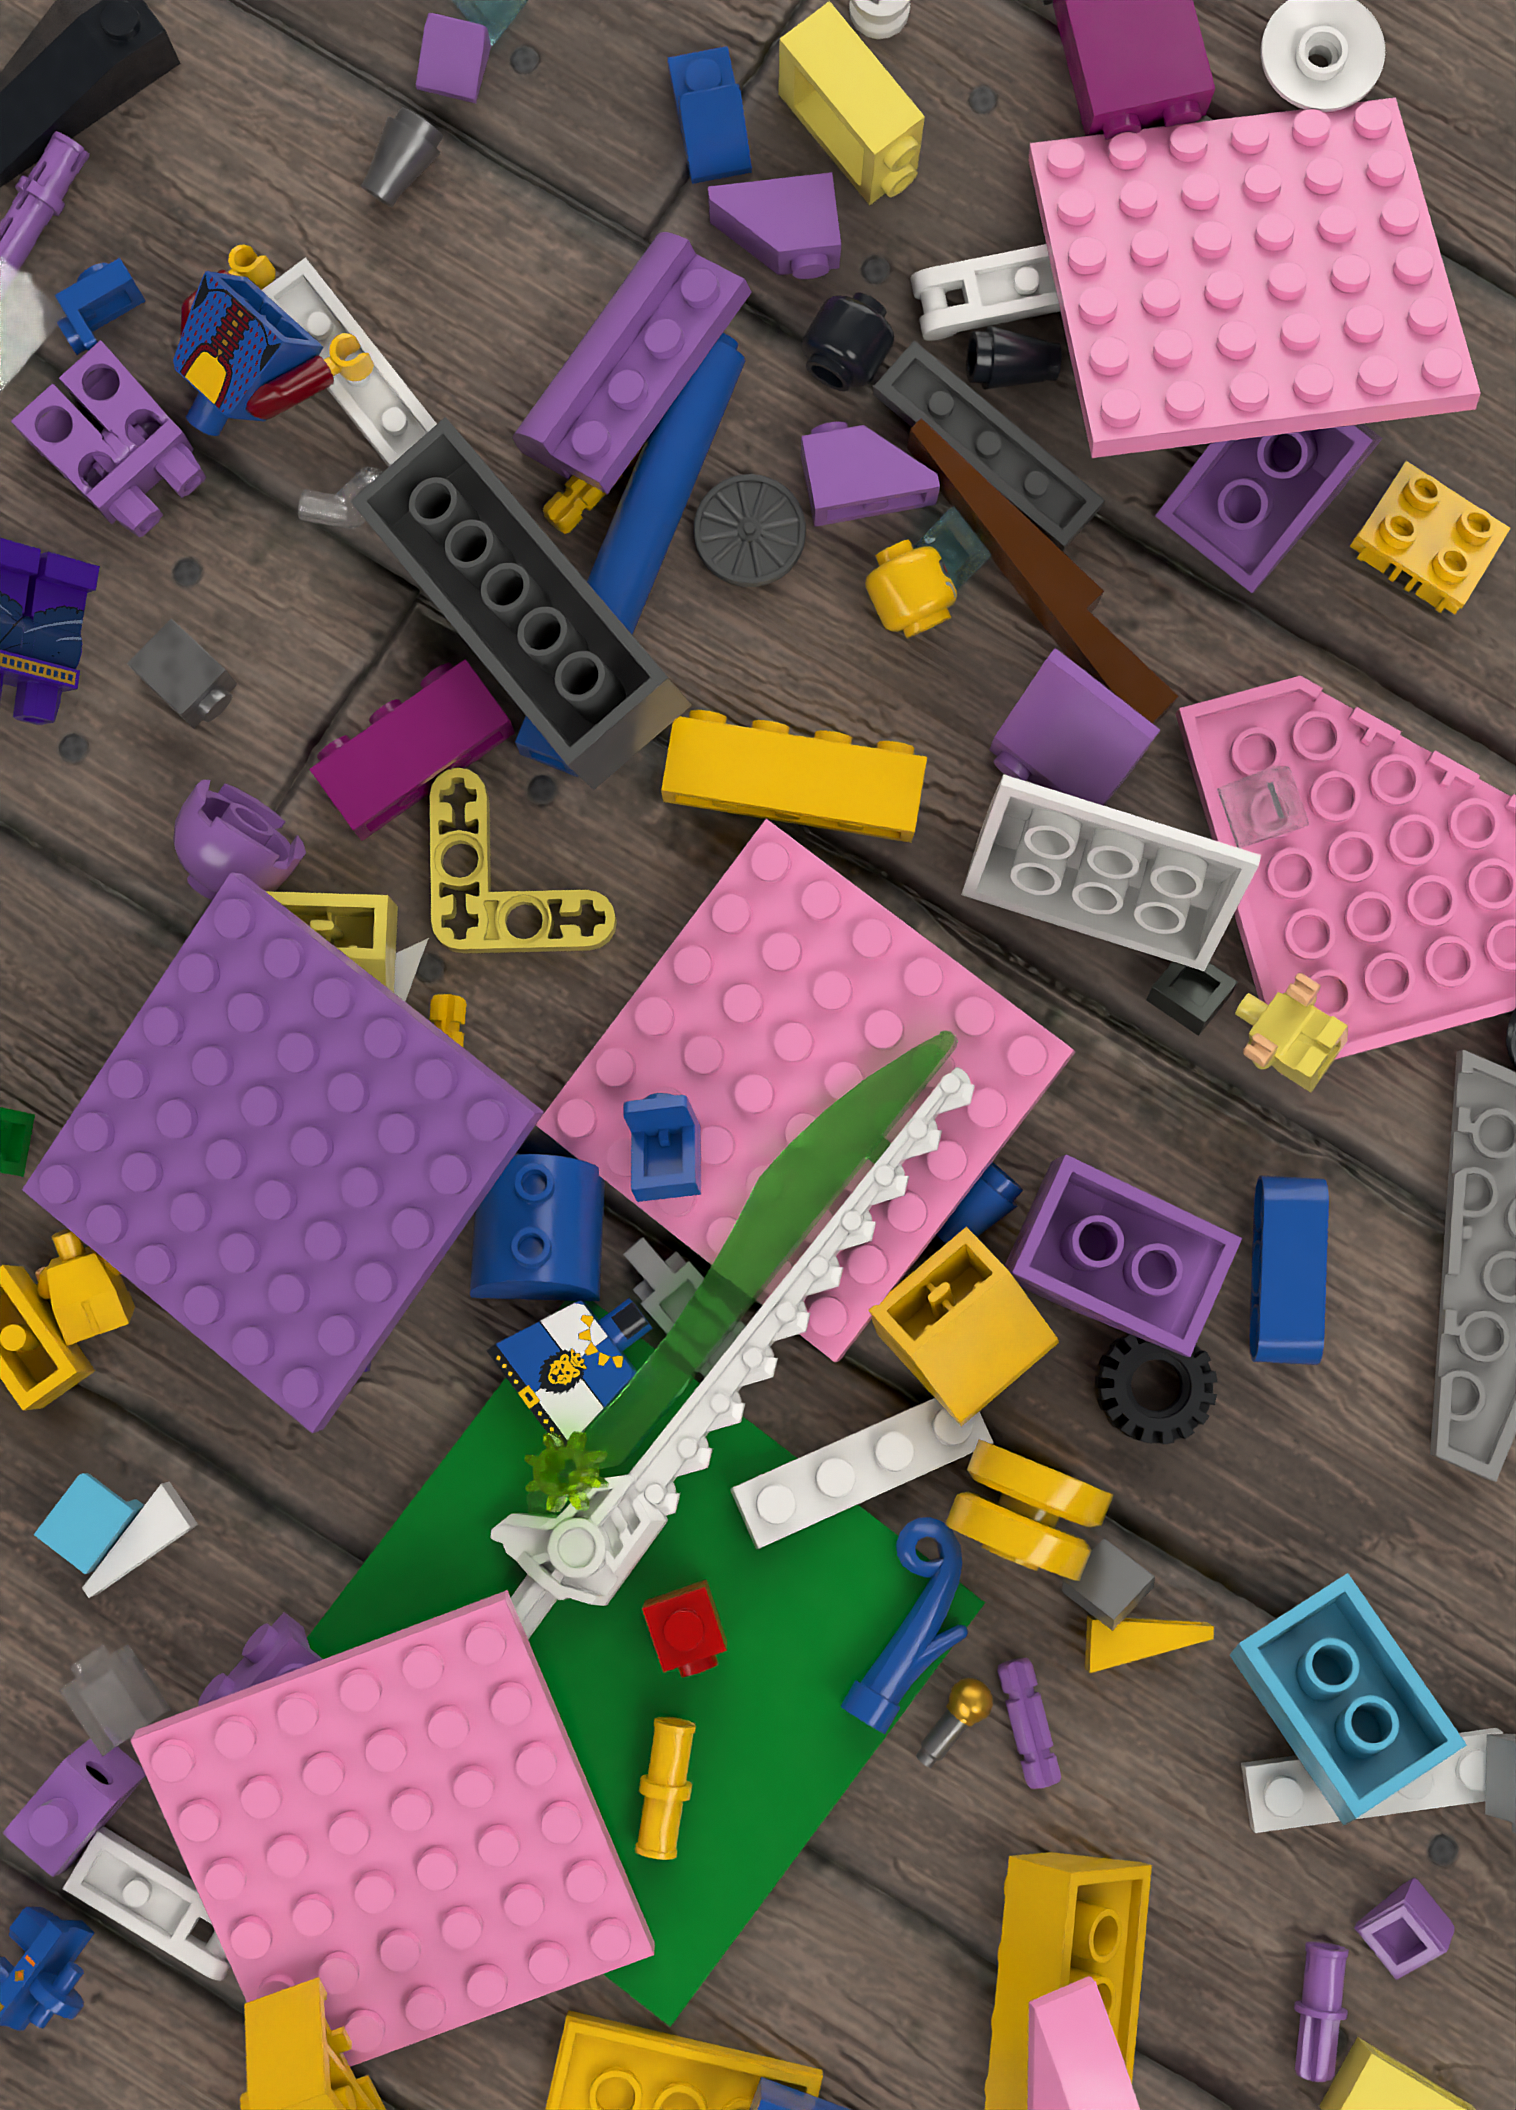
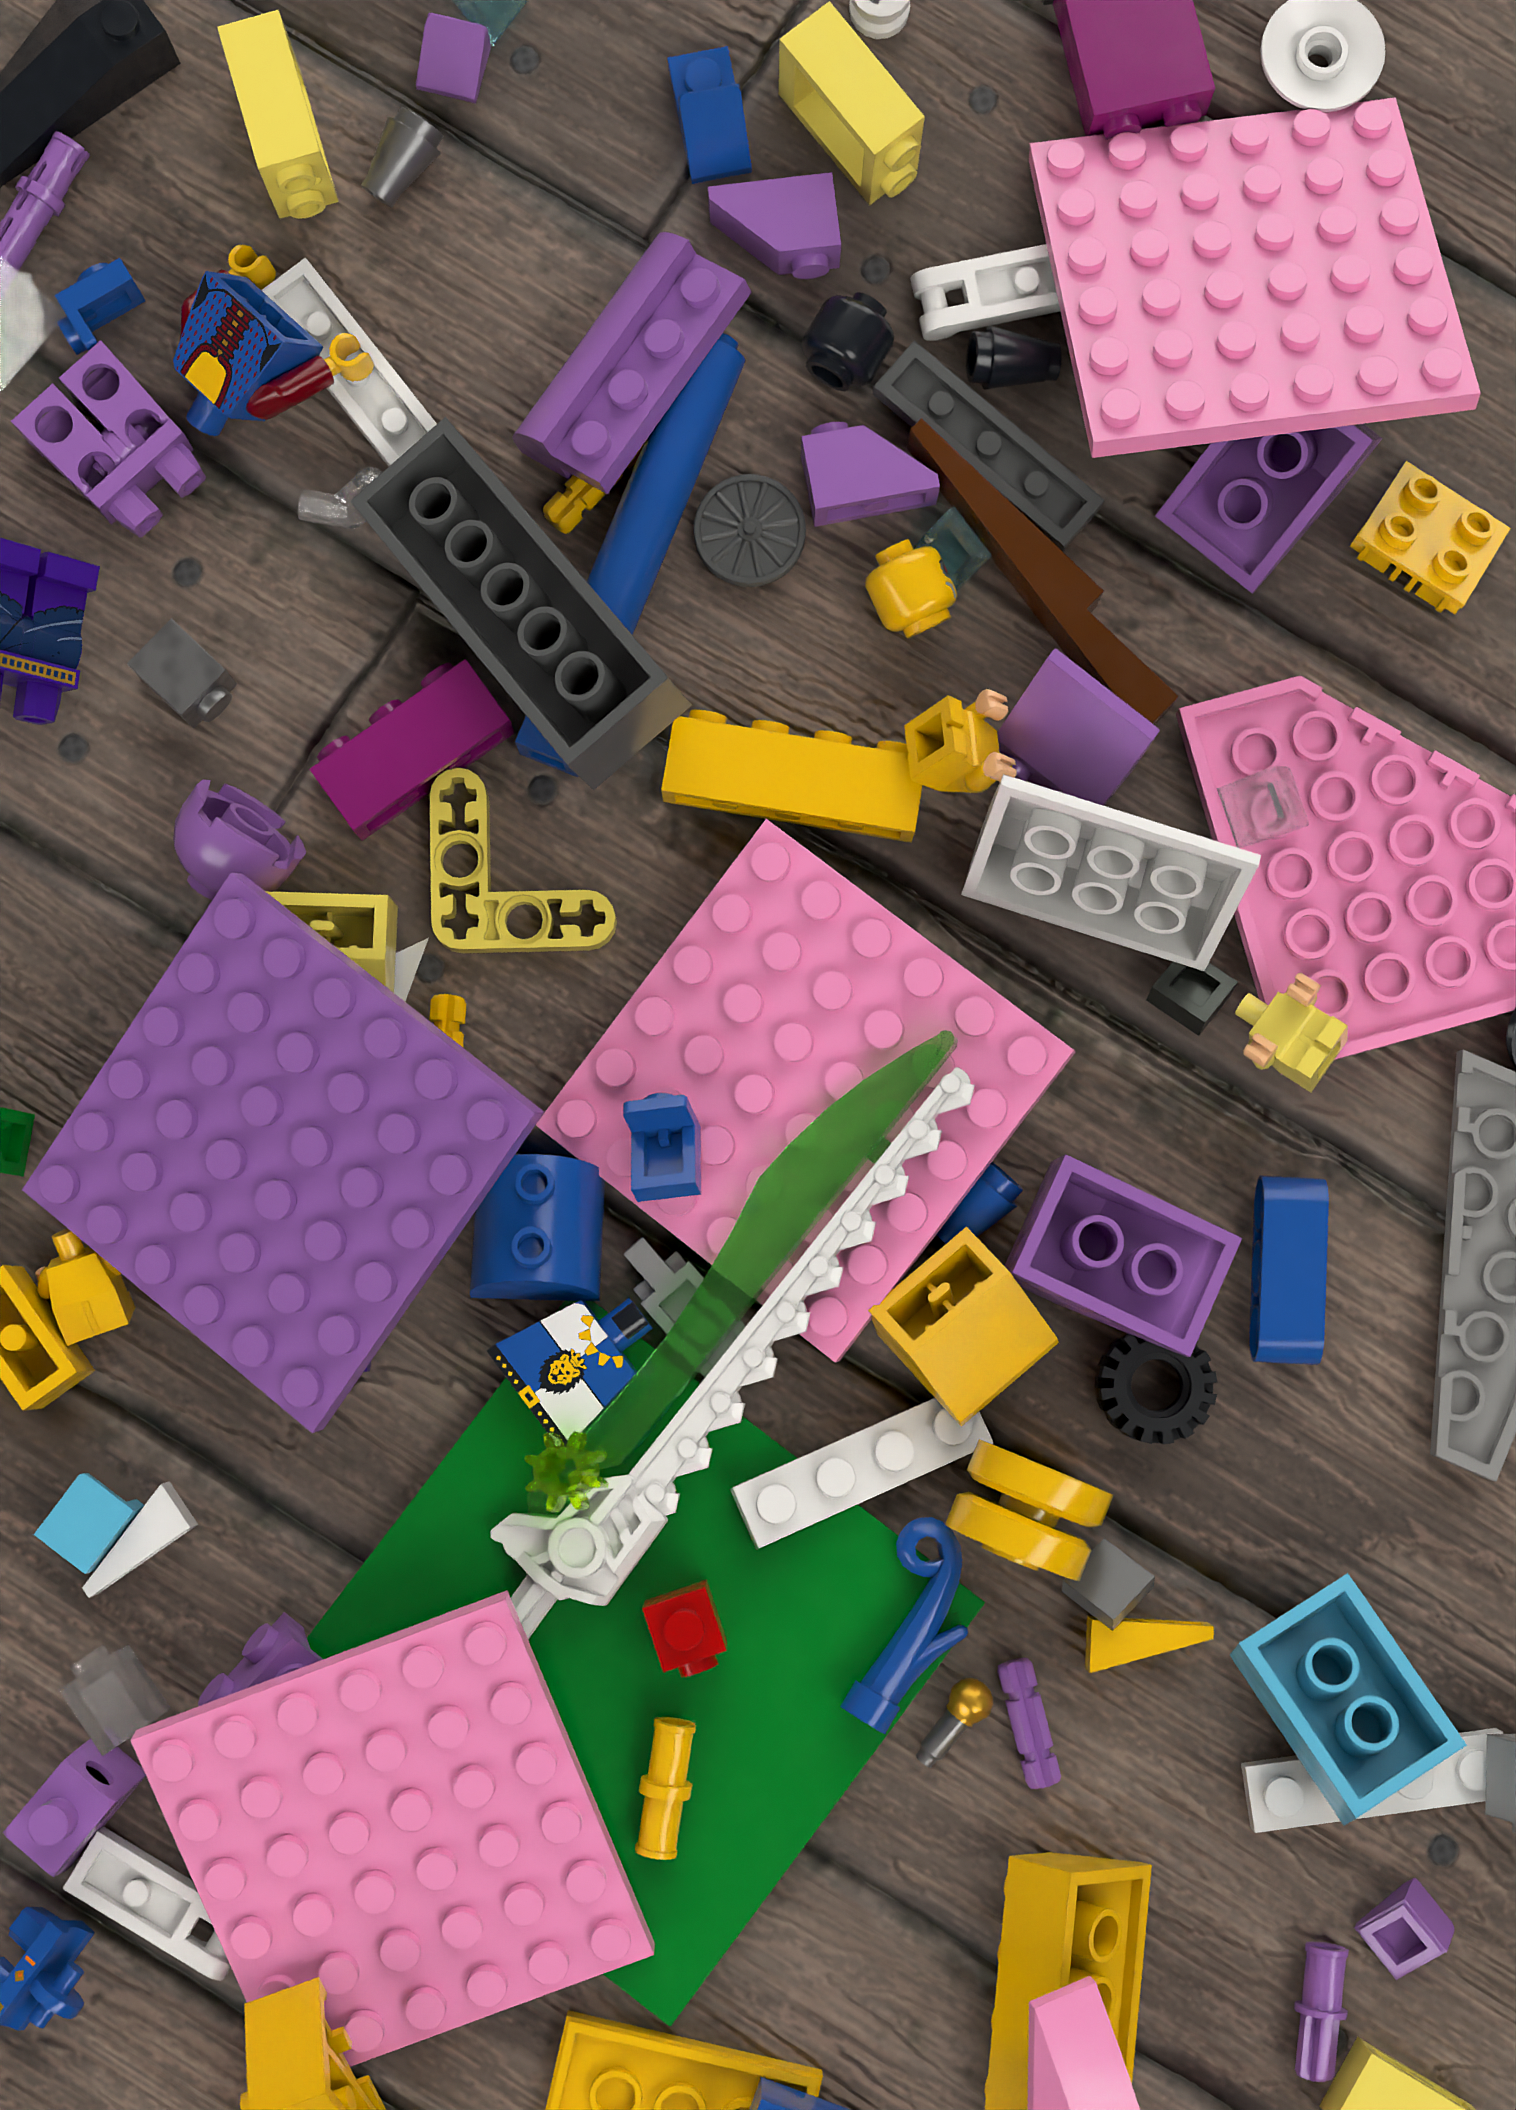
(278, 115): none -> light yellow window
(956, 746): none -> yellow piece

